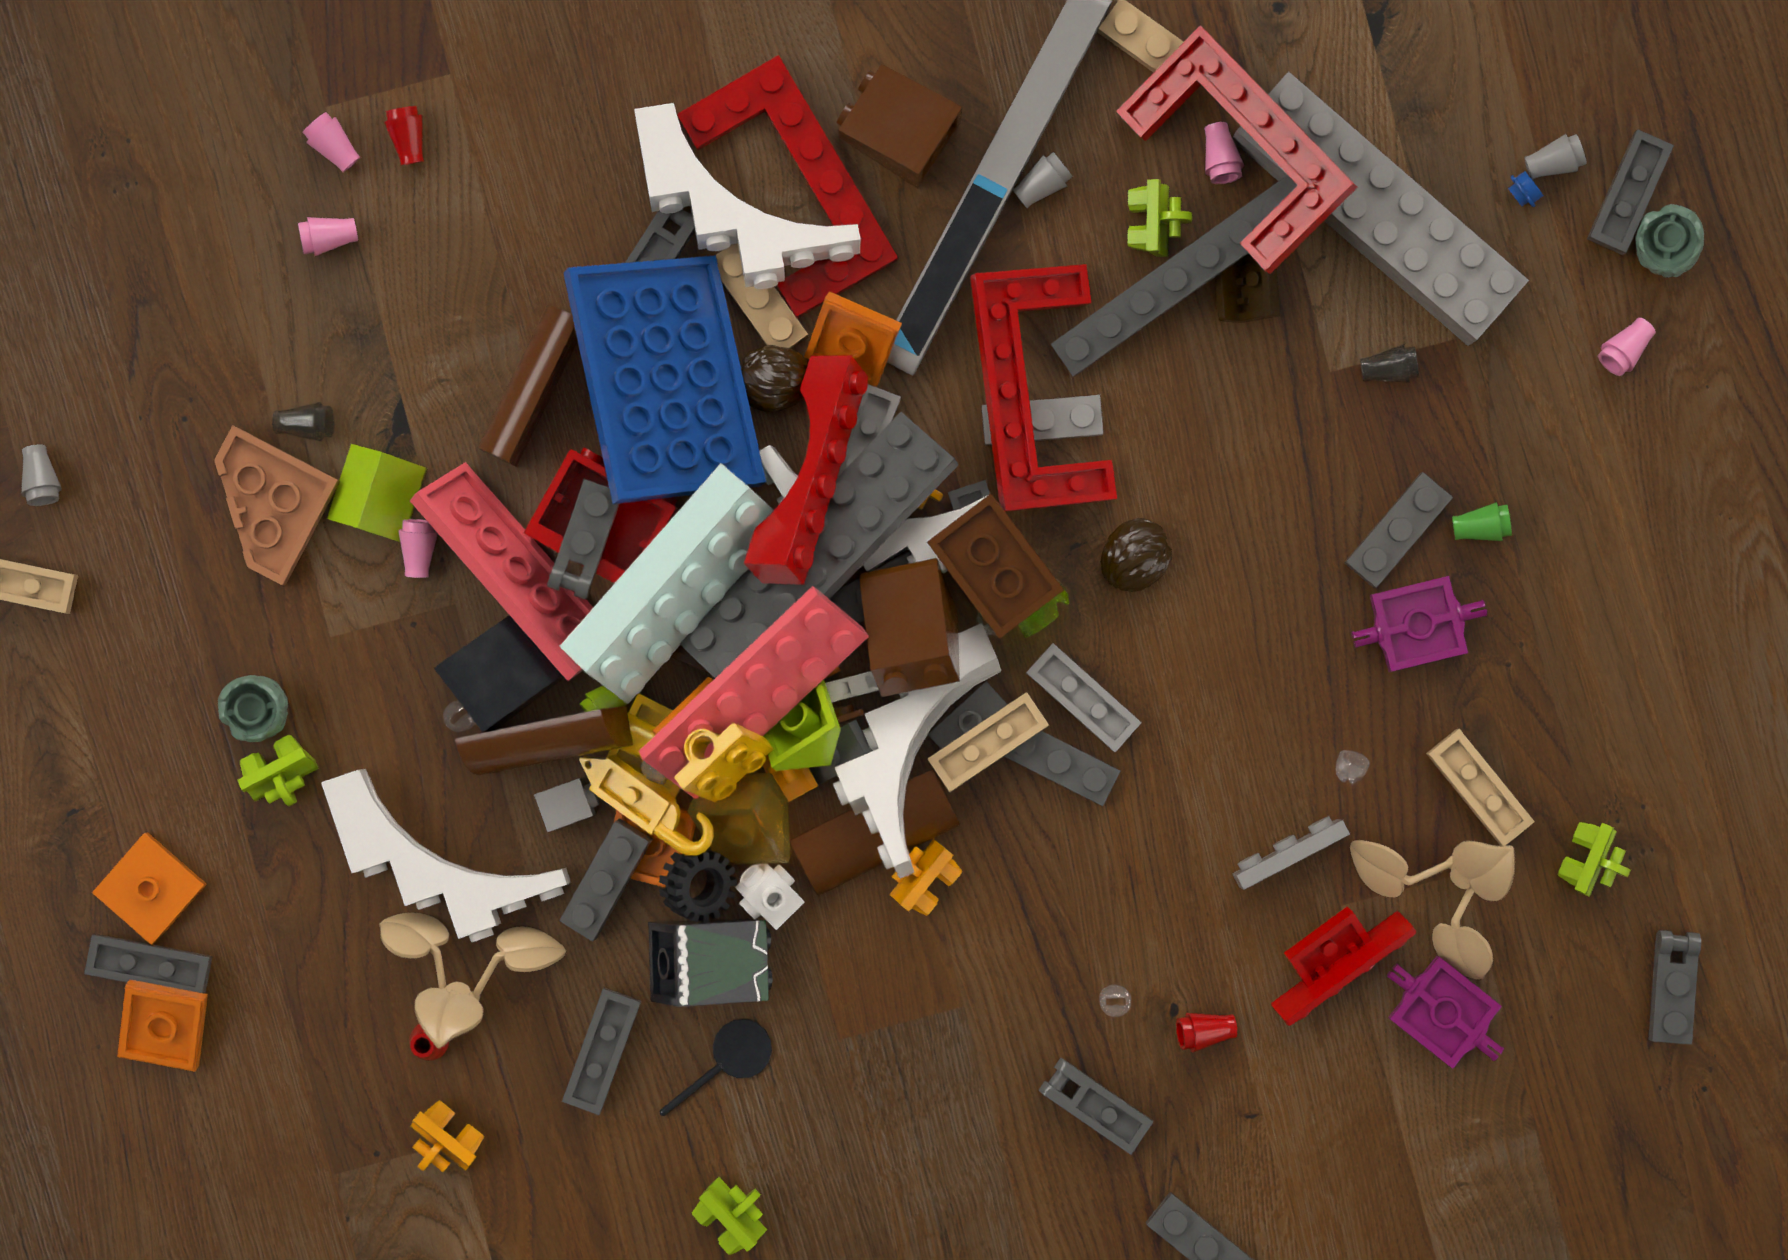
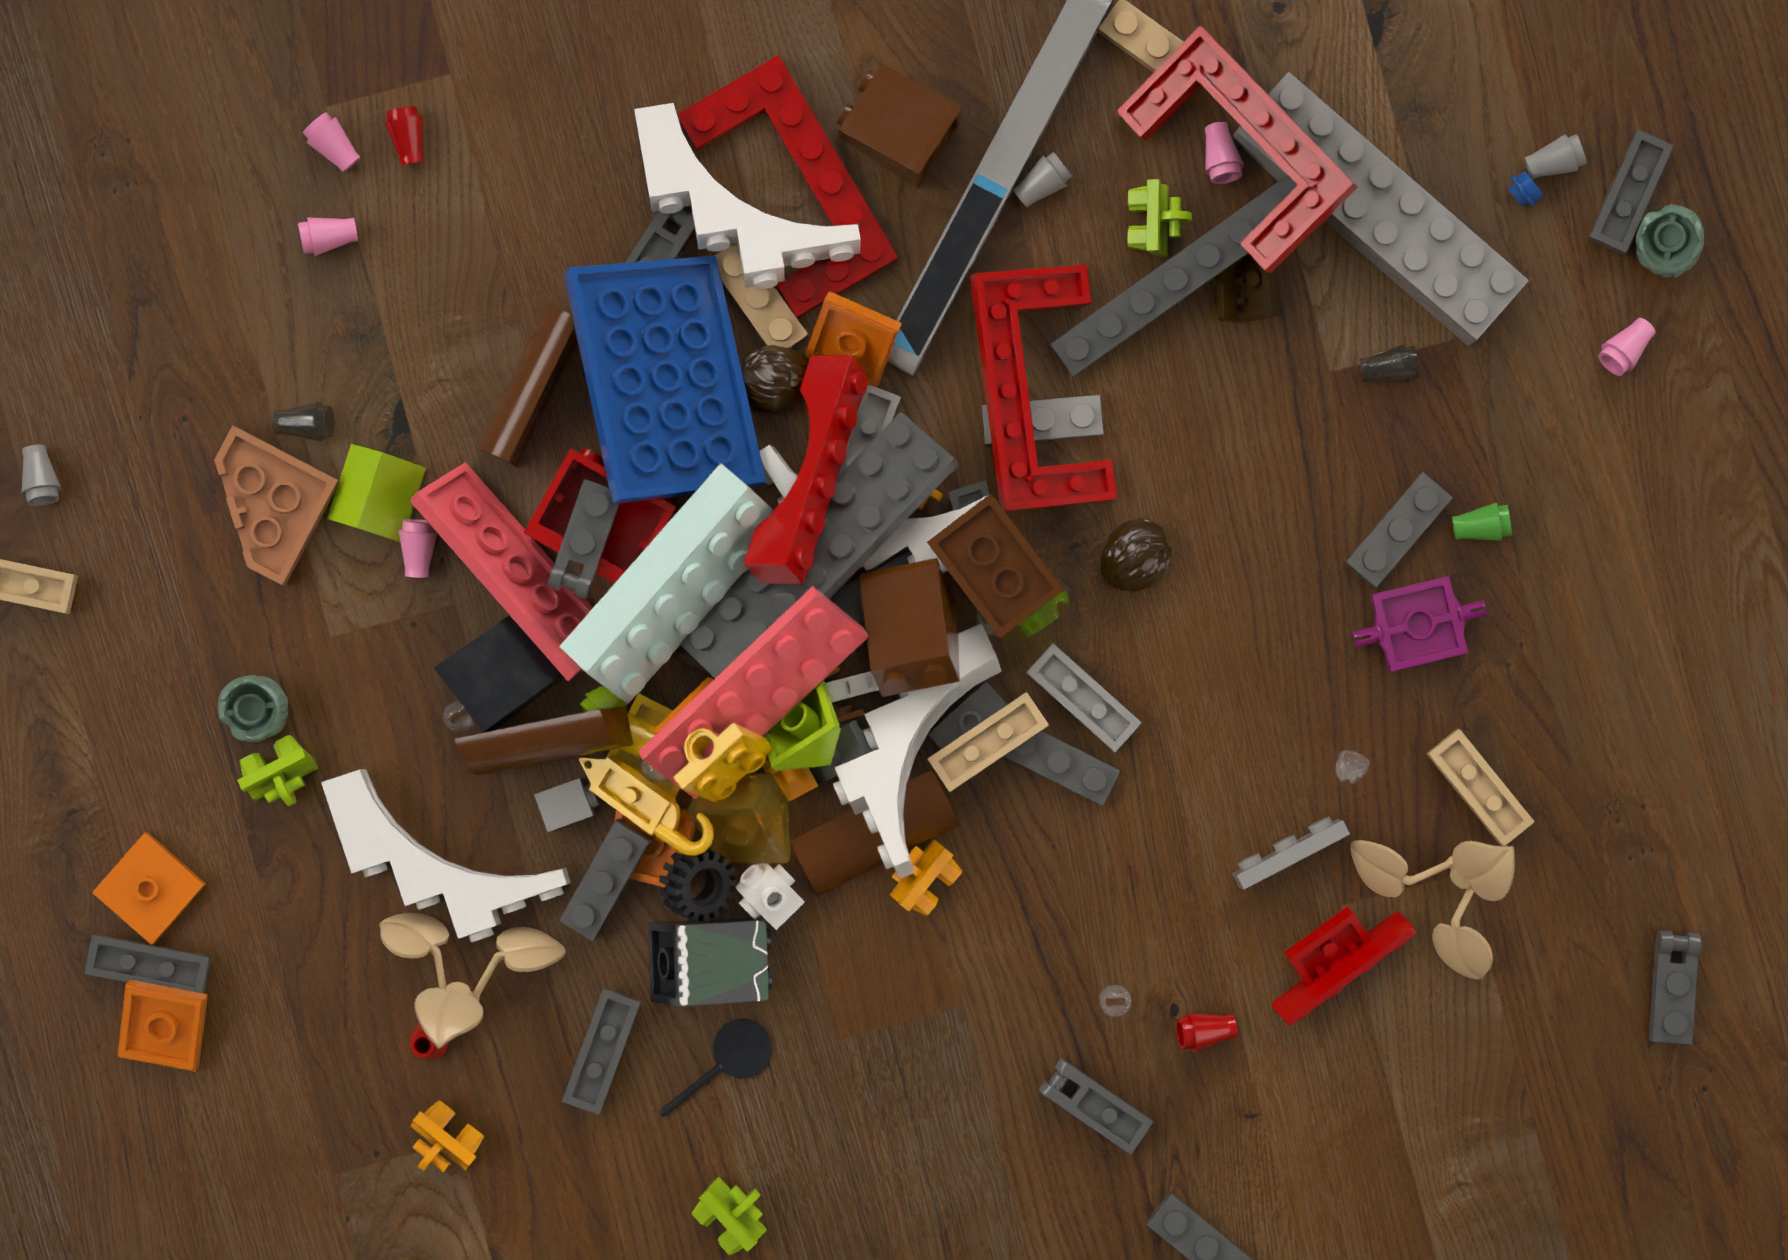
(1445, 1012): magenta plate -> none
(1599, 842): lime hips -> none

